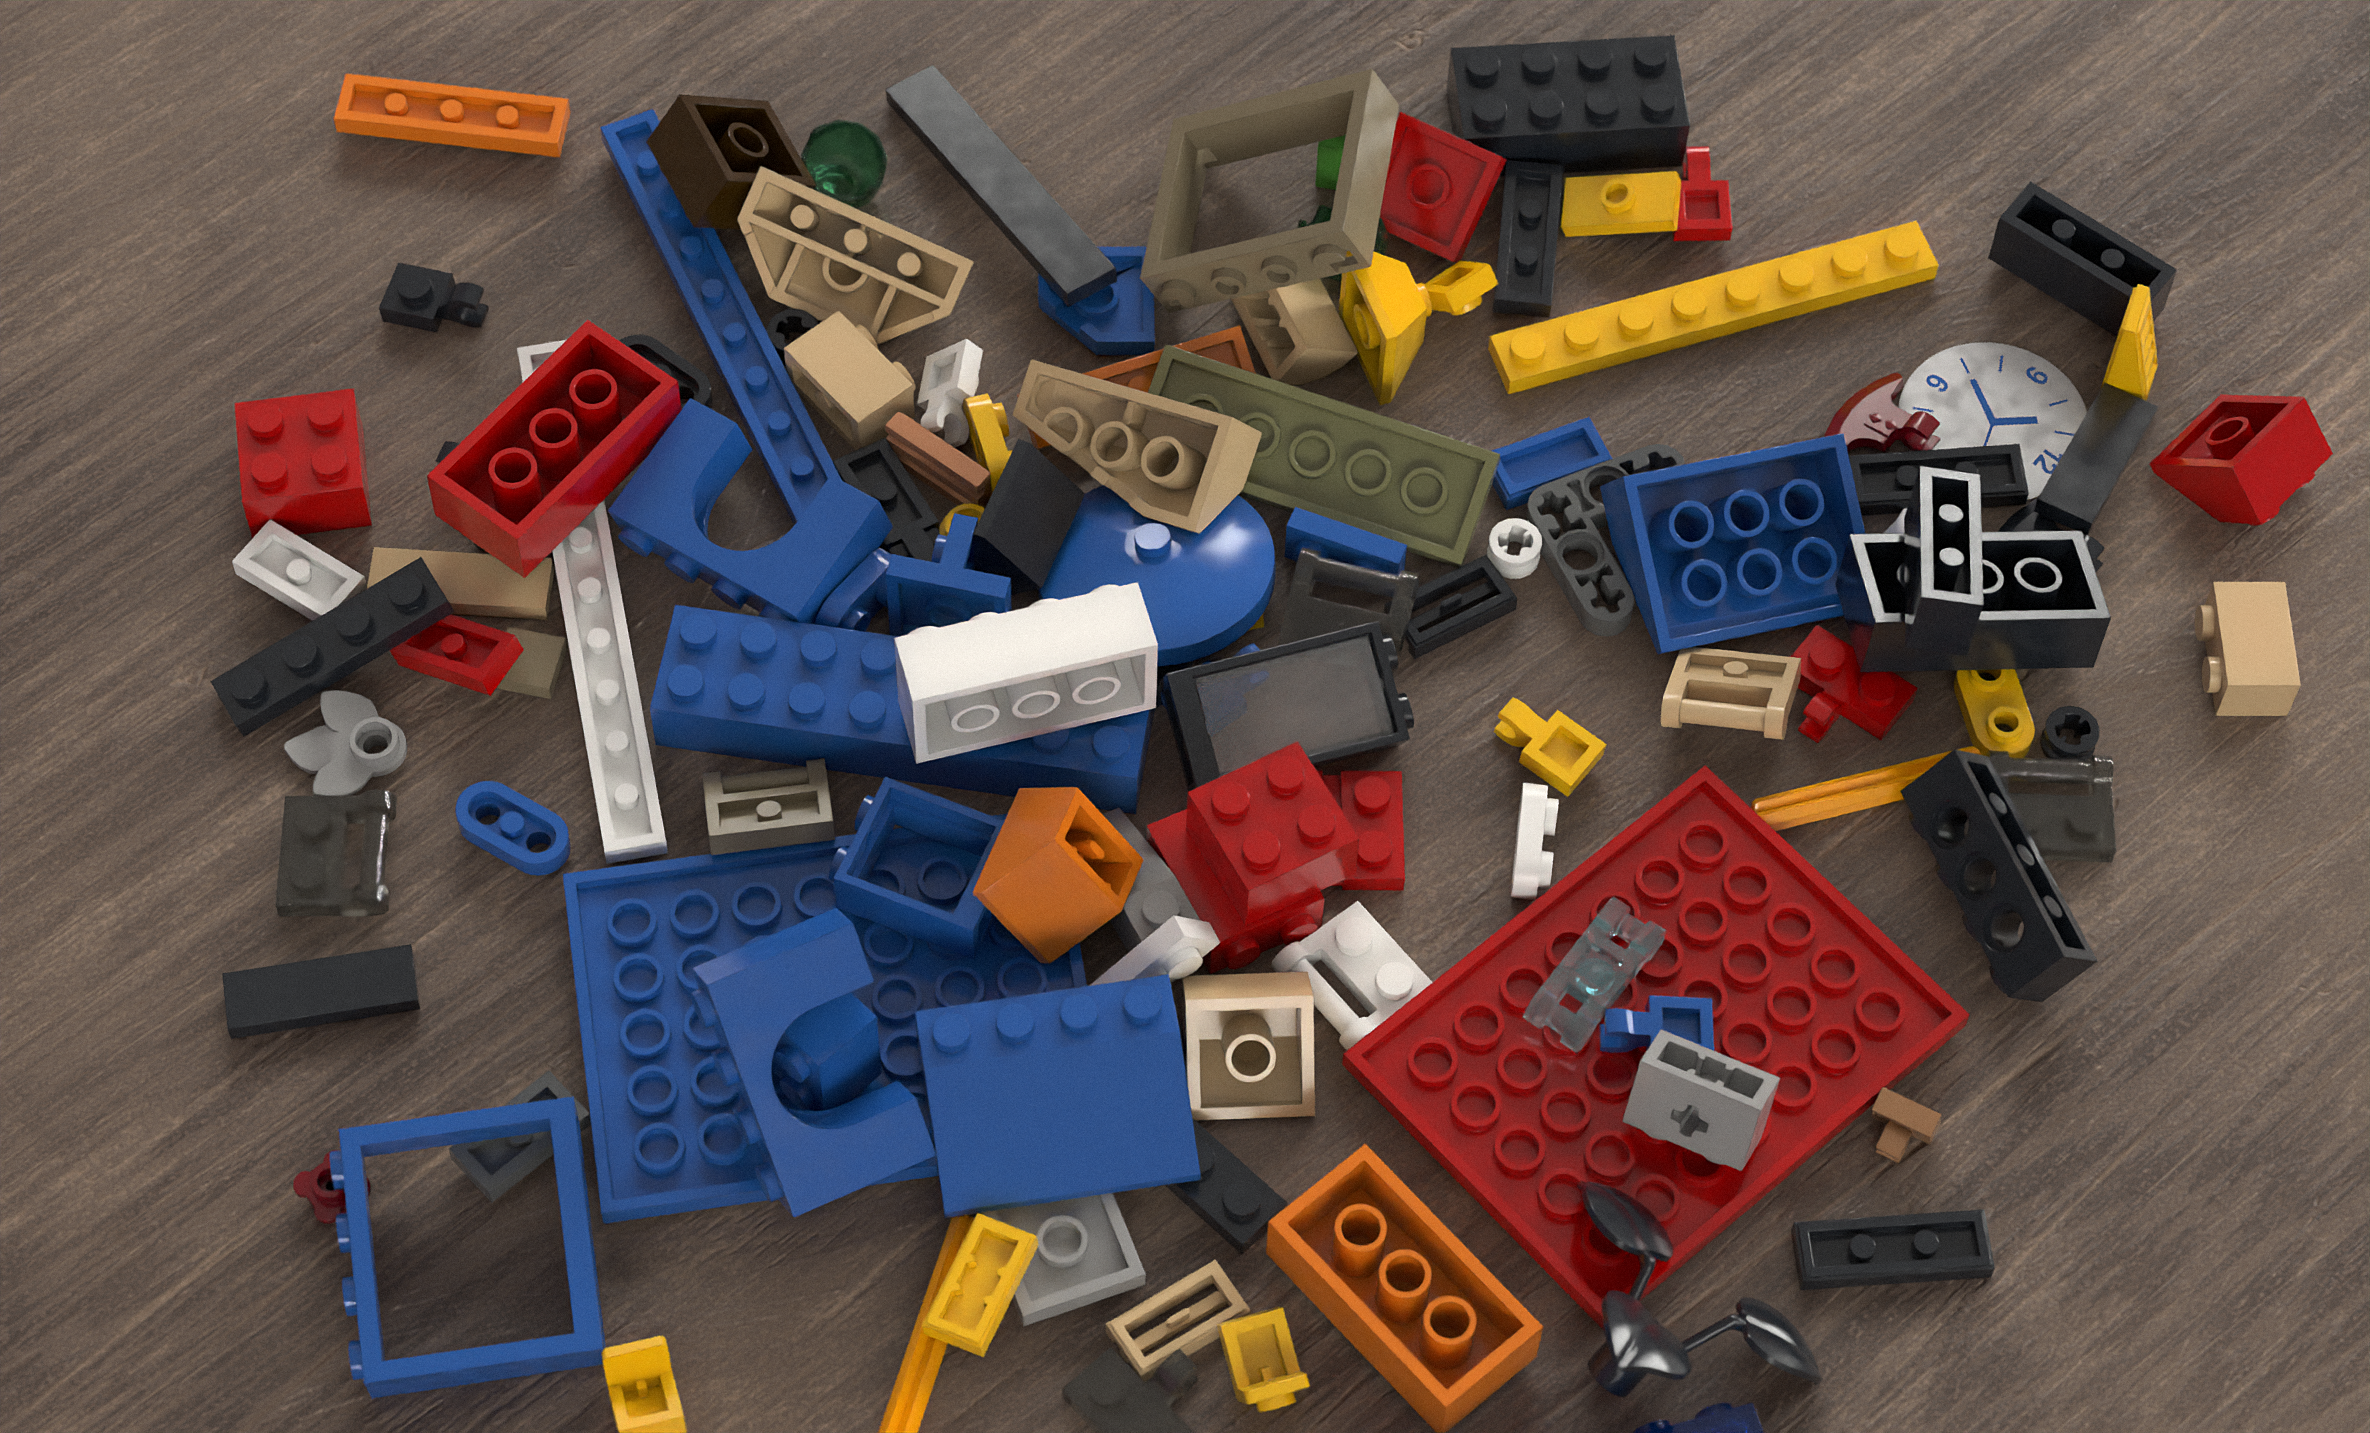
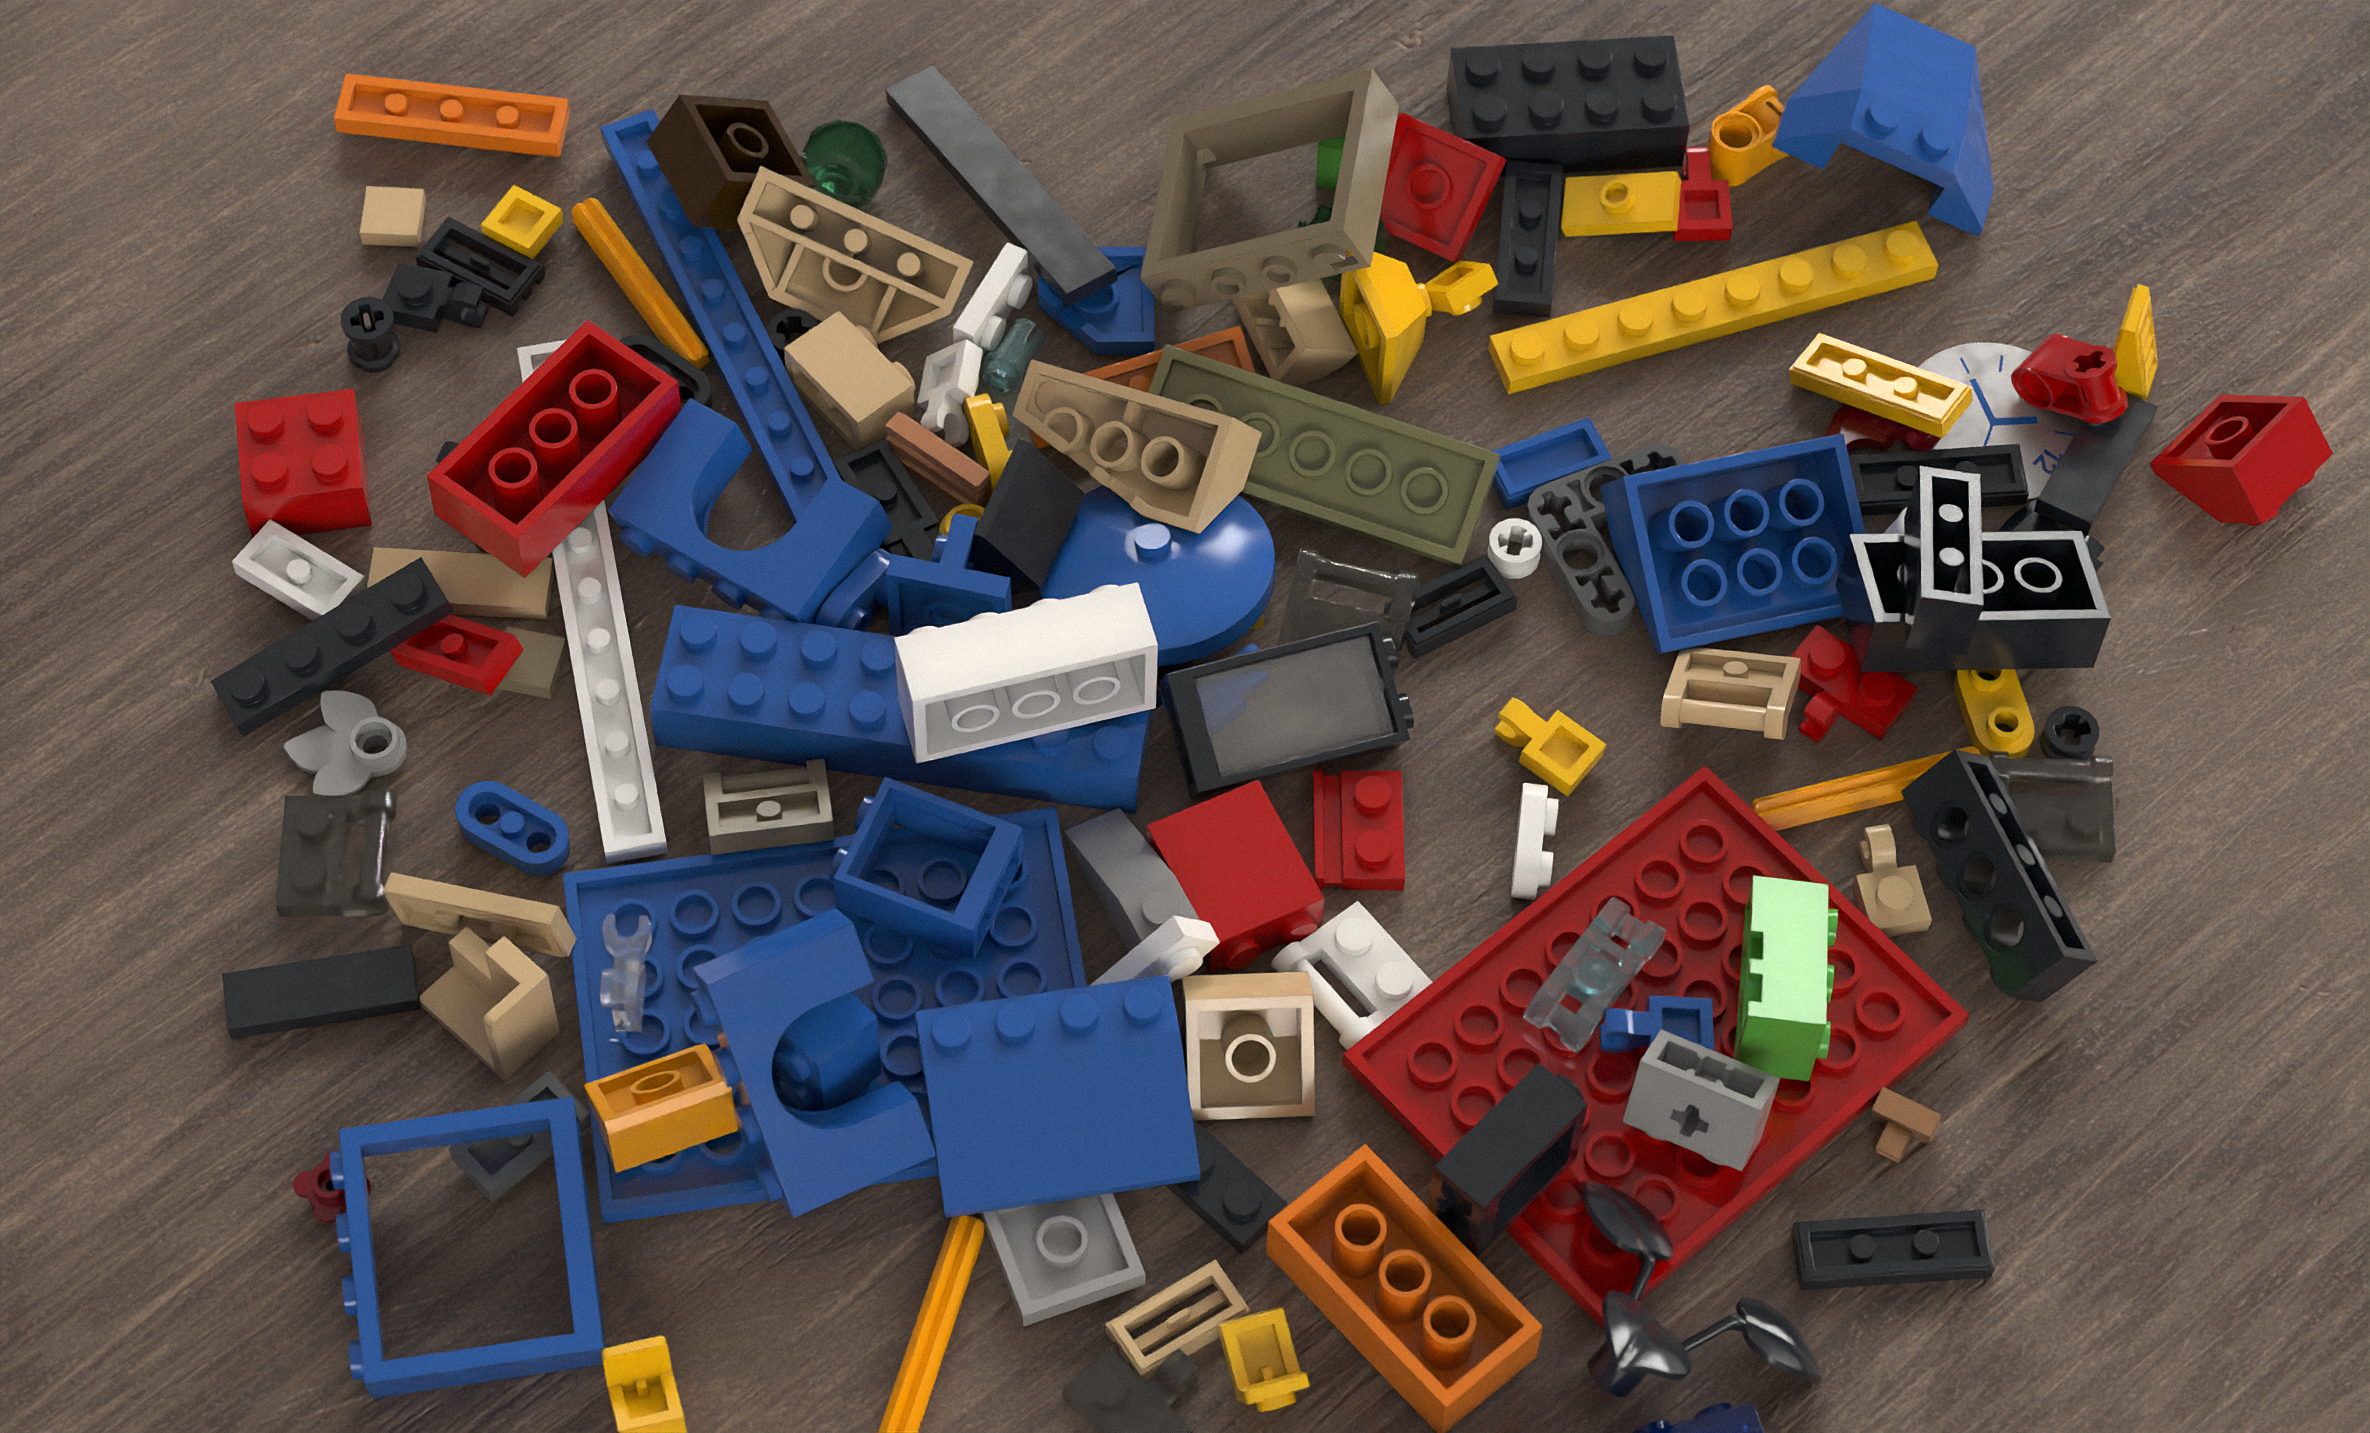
(379, 332): none -> black bush
(392, 216): none -> tan tile
(489, 915): none -> tan tile
(494, 1002): none -> tan panel
(499, 288): none -> black tile
(522, 222): none -> yellow plate
(625, 983): none -> clear plate
(638, 282): none -> light orange axle
(661, 1107): none -> light orange slope
(980, 1285): yellow plate -> none
(1001, 290): none -> white plate
(1006, 367): none -> clear light blue pin
(1056, 871): orange slope -> none
(1272, 833): red brick -> none
(1342, 543): blue plate -> none
(1508, 1158): none -> black window
(1744, 136): none -> light orange piece
(1785, 977): none -> wedge
(1881, 385): none -> yellow tile
(1889, 894): none -> tan plate
(1904, 100): none -> blue wedge
(2071, 380): none -> red piece
(2076, 258): black brick -> none
(2248, 649): tan brick -> none

